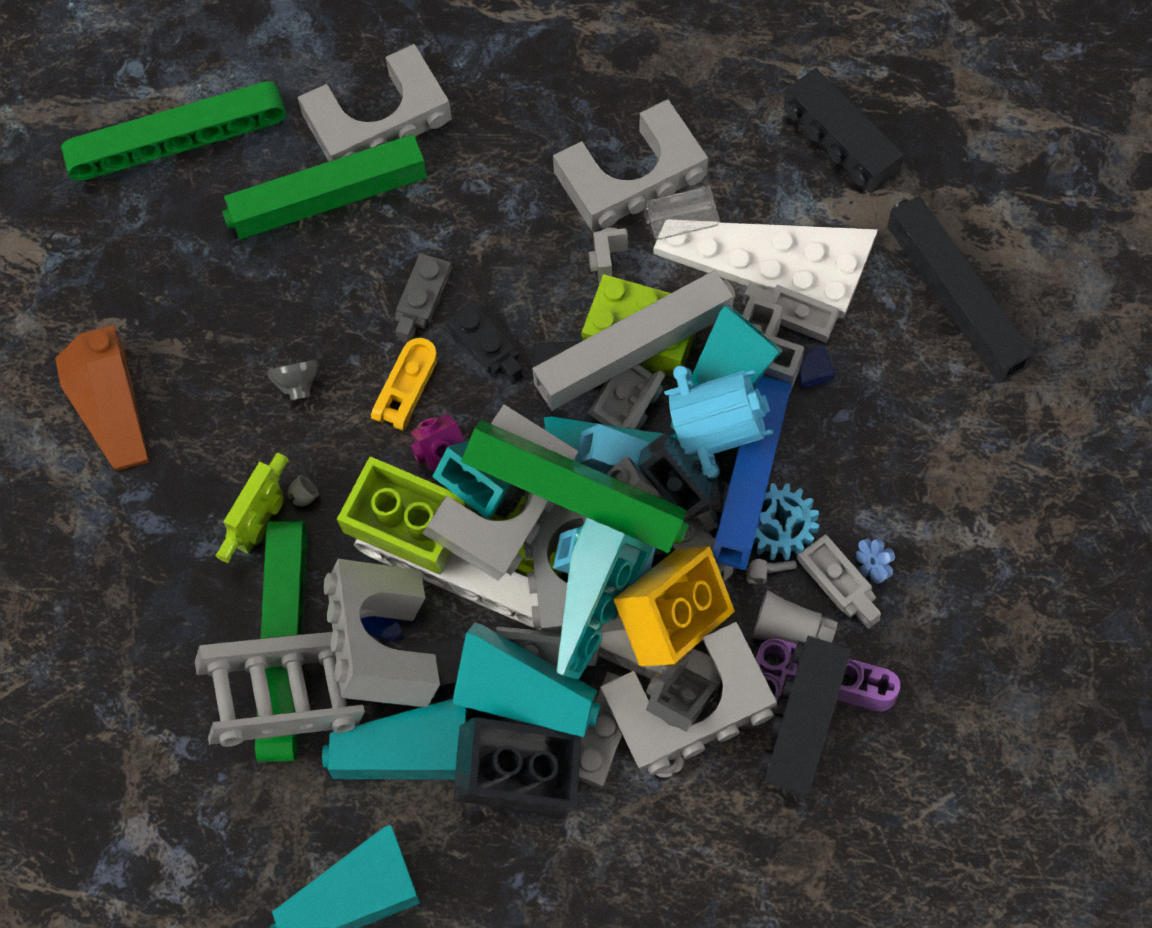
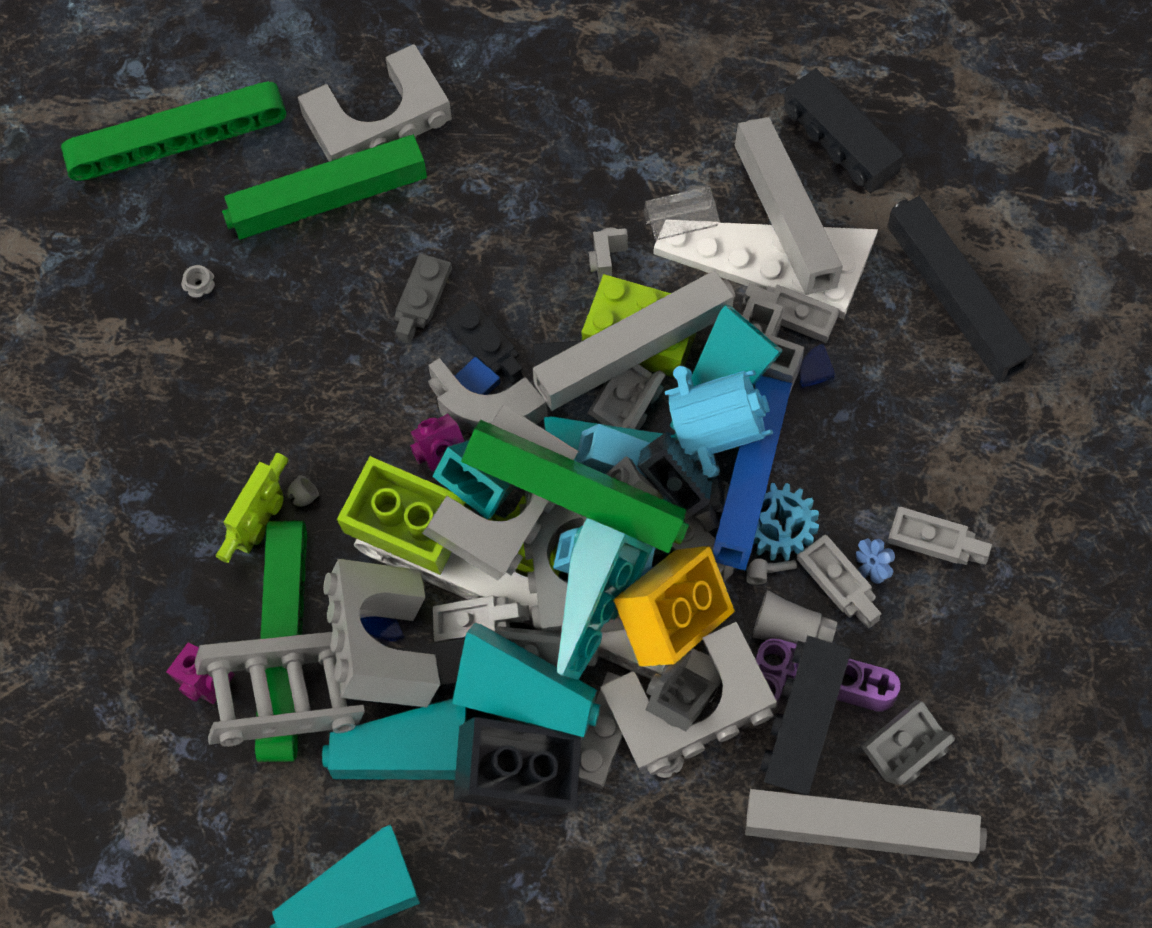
(100, 387): dark orange wedge -> none
(184, 673): none -> magenta brick
(195, 274): none -> light grey plate
(295, 378): dark grey piece -> none
(406, 383): yellow plate -> none
(454, 619): none -> light grey hinge
(469, 407): none -> light grey arch
(478, 377): none -> blue tile
(607, 199): light grey arch -> none
(788, 206): none -> light grey brick
(865, 825): none -> light grey brick
(907, 744): none -> dark grey bracket
(937, 538): none -> light grey hinge

